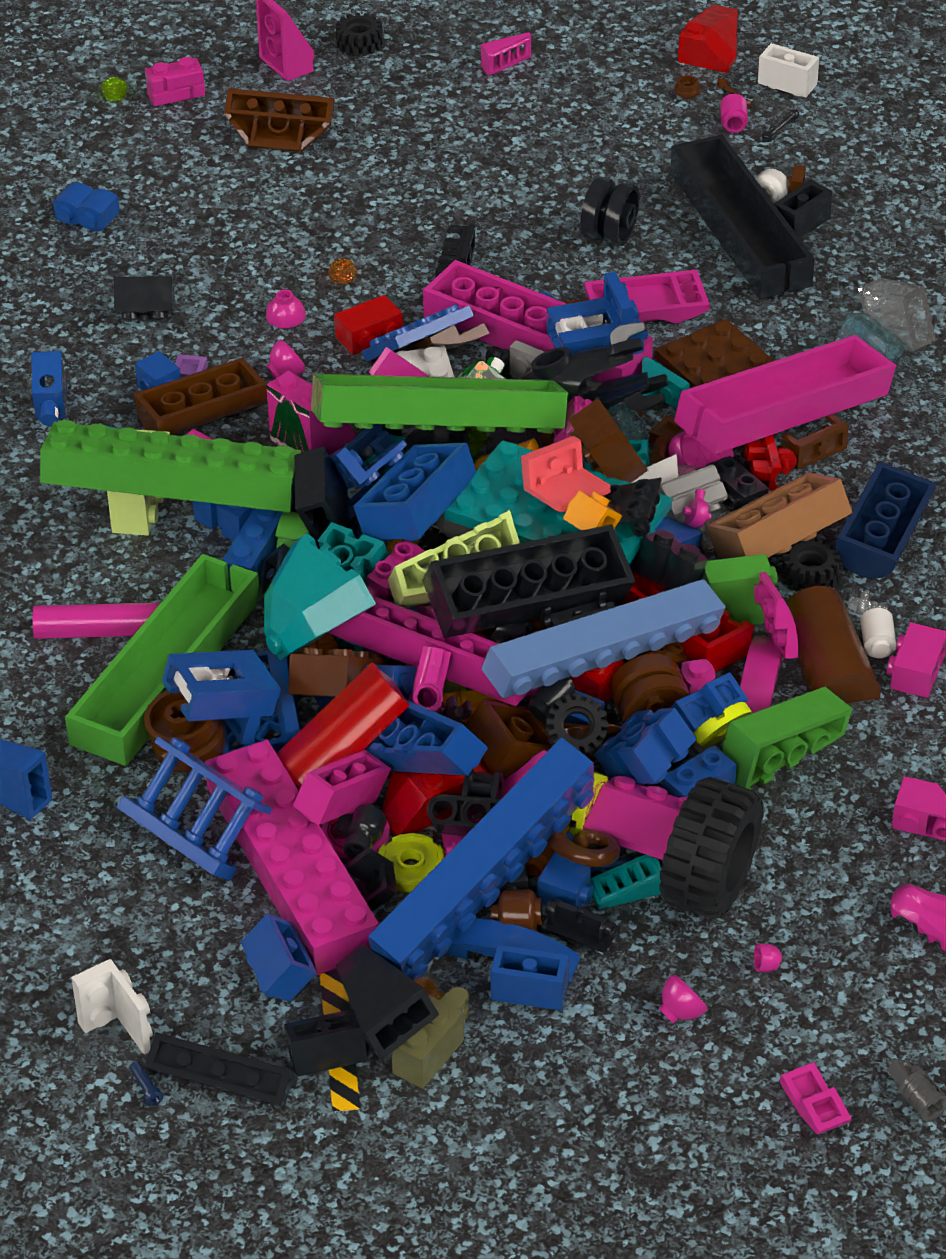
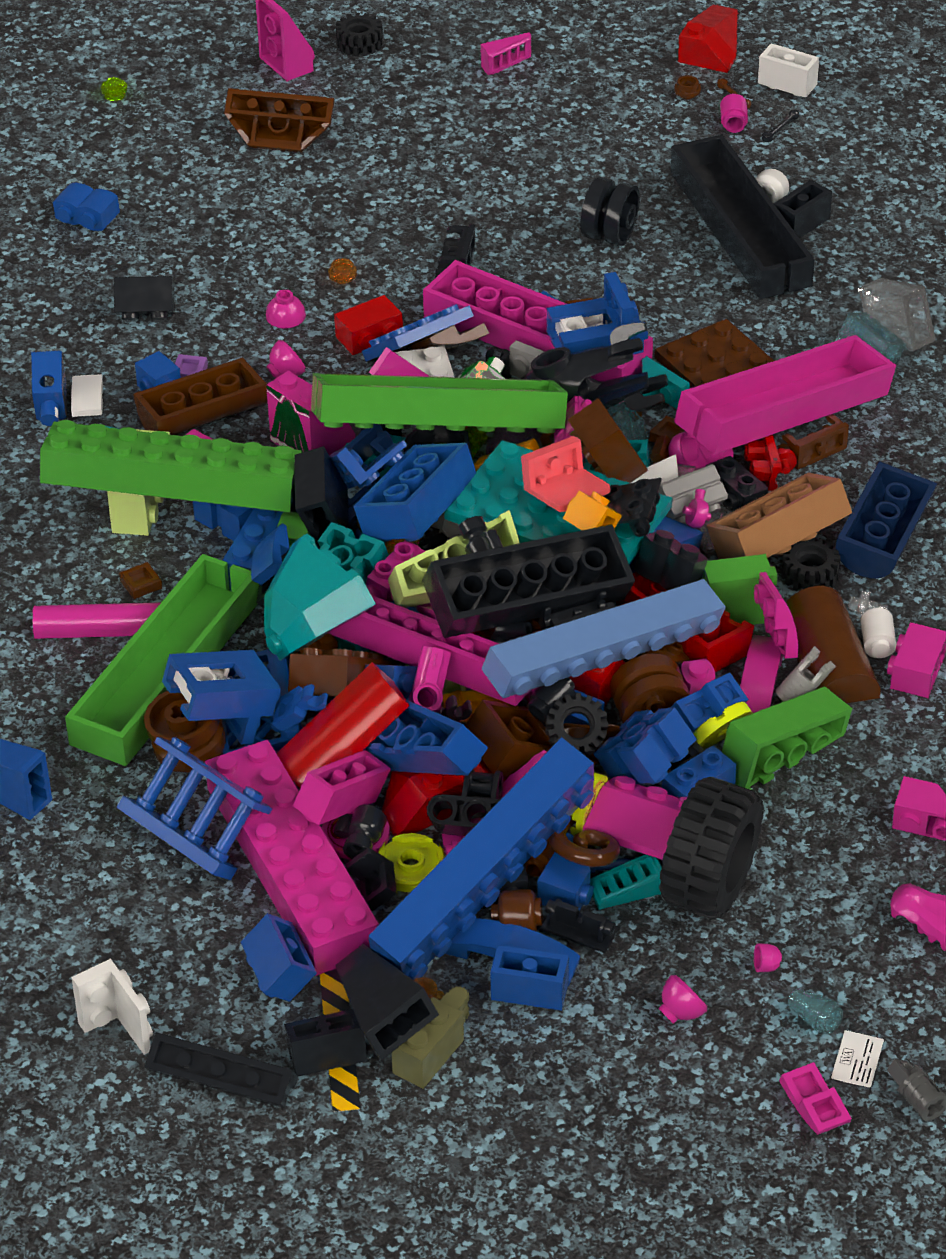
(87, 395): none -> white slope
(140, 580): none -> reddish brown tile
(152, 1095): dark blue piece -> none
(175, 81): dark pink brick -> none
(268, 555): none -> blue slope
(294, 706): none -> blue plate
(478, 538): none -> black piece
(661, 296): dark pink slope -> none
(797, 178): reddish brown plate -> none
(801, 679): none -> light grey hinge
(817, 1011): none -> clear light blue cone
(857, 1059): none -> white sticker

